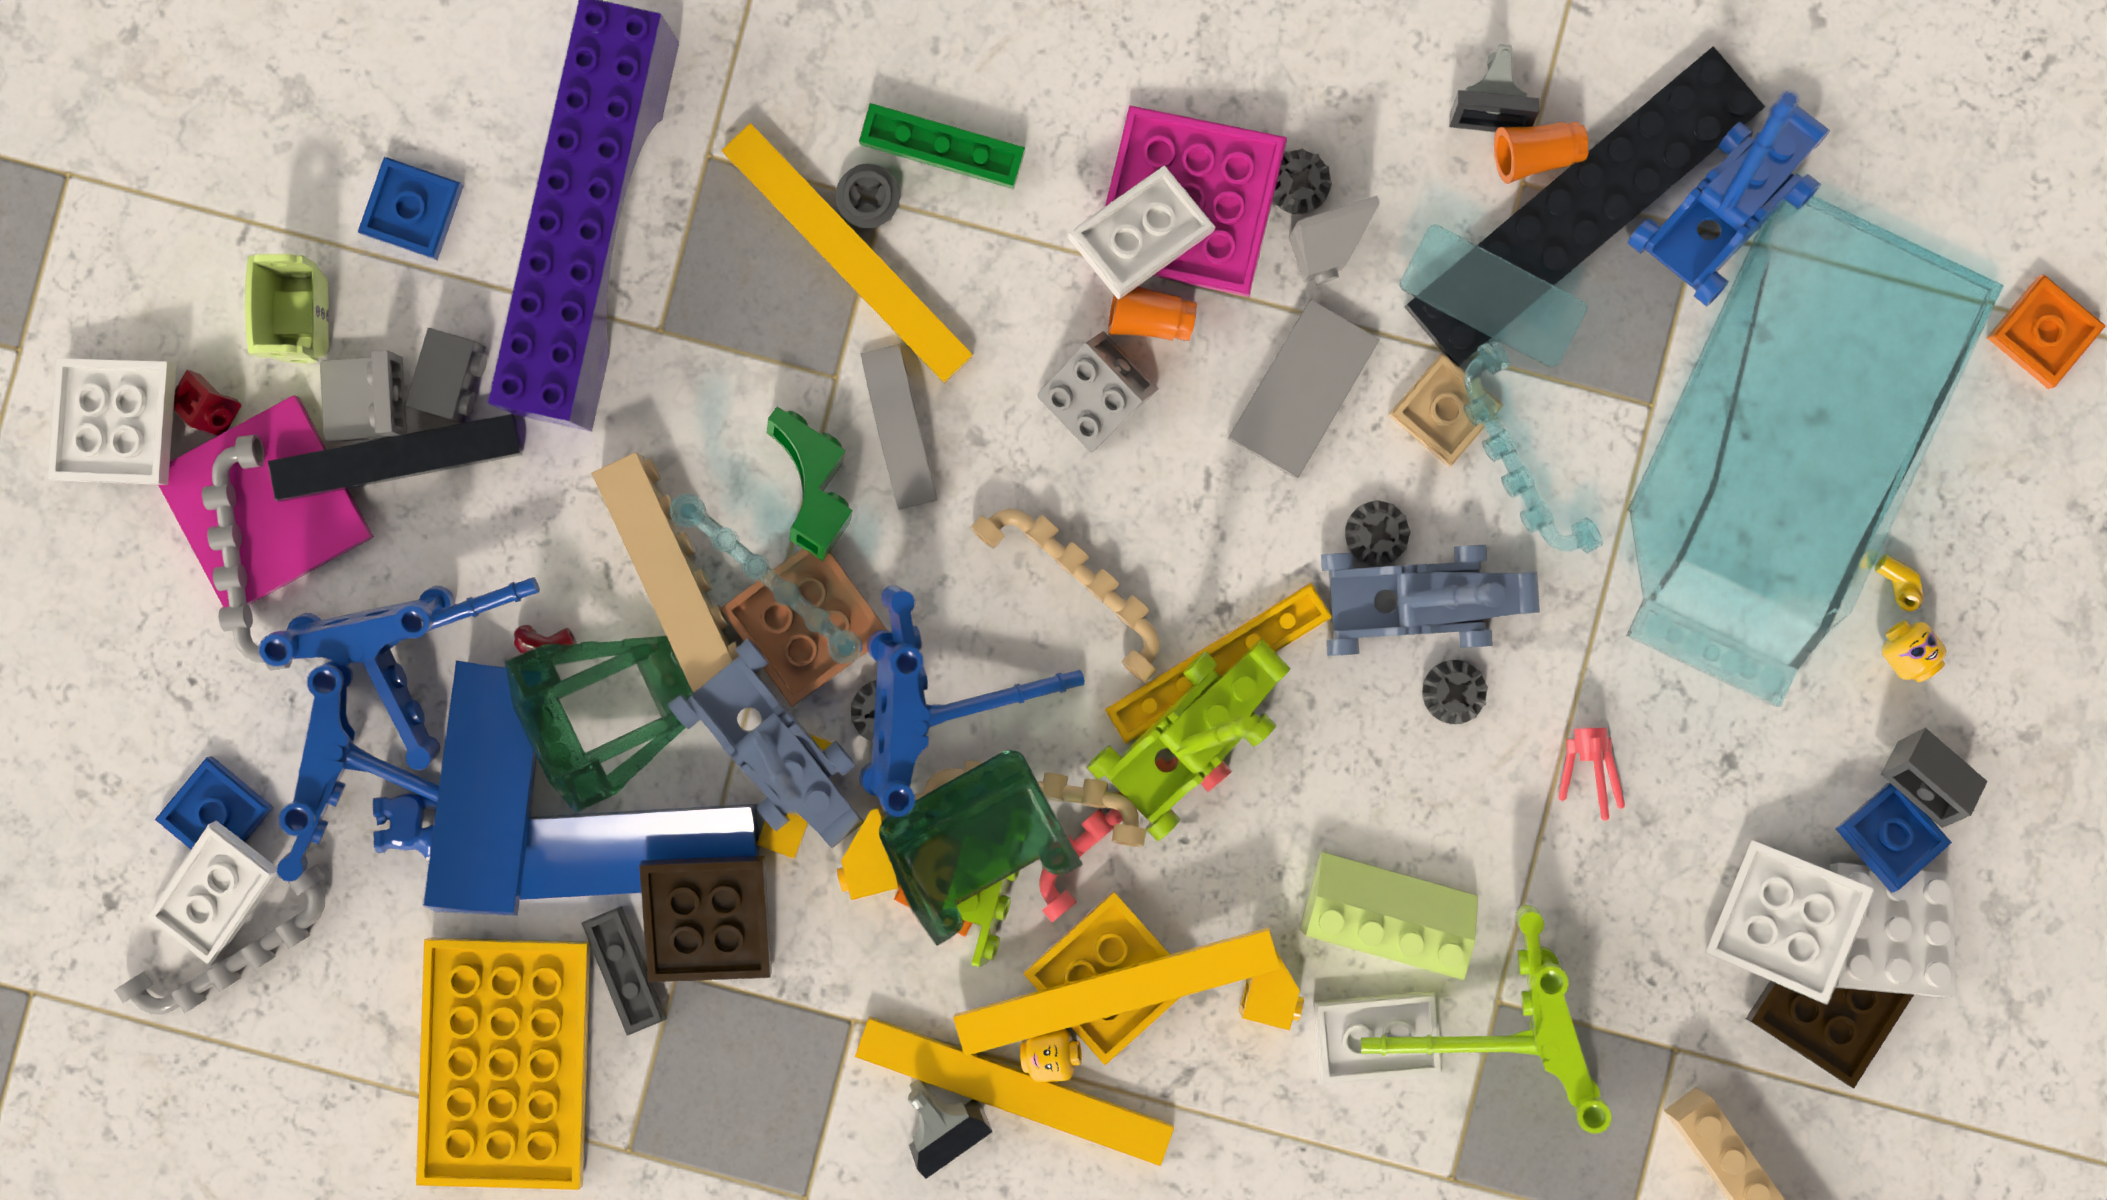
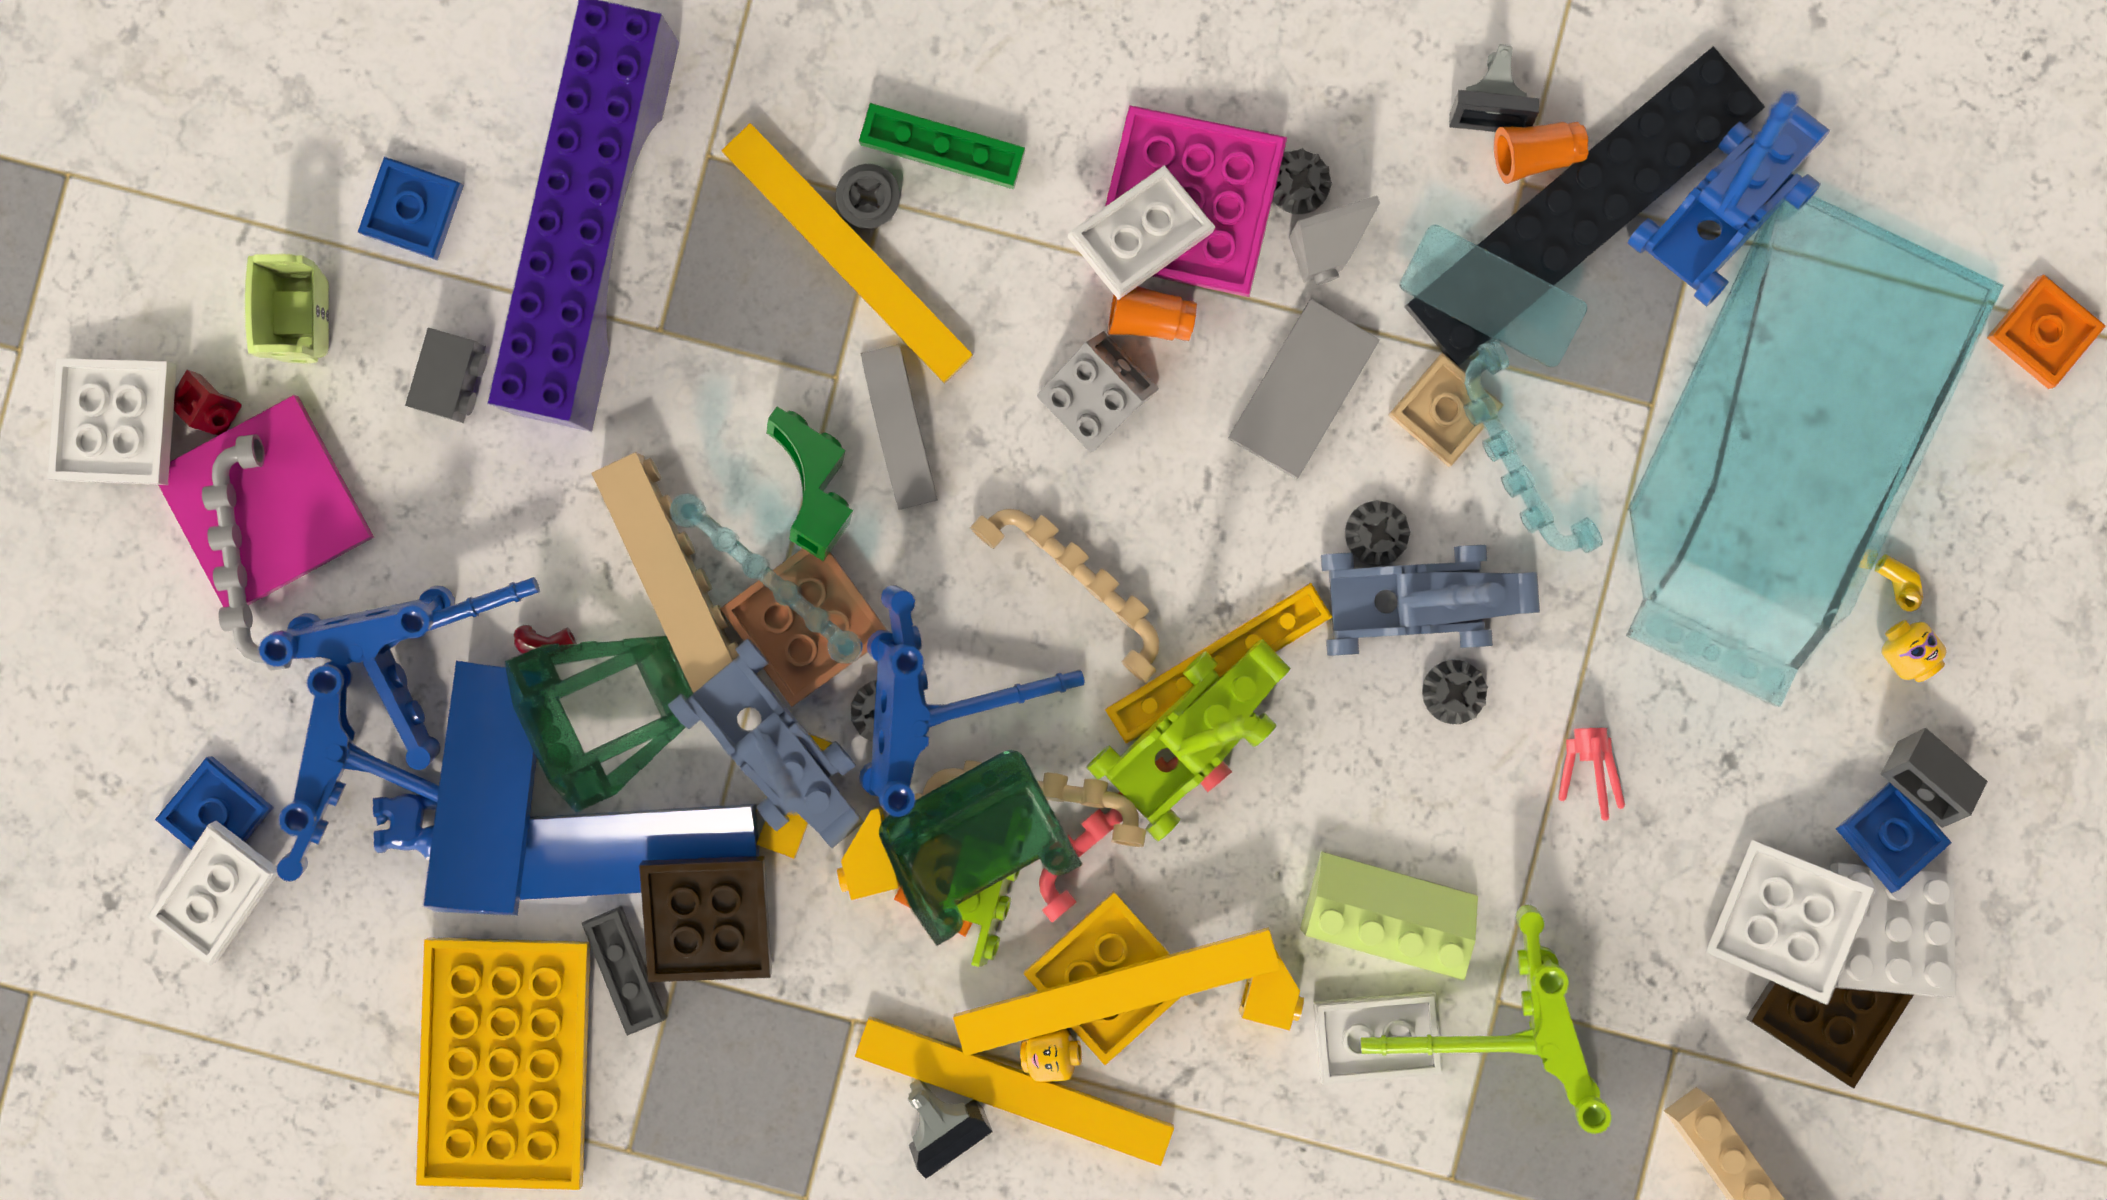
(226, 972): light grey bar -> none
(363, 397): light grey bracket -> none
(394, 458): black tile -> none

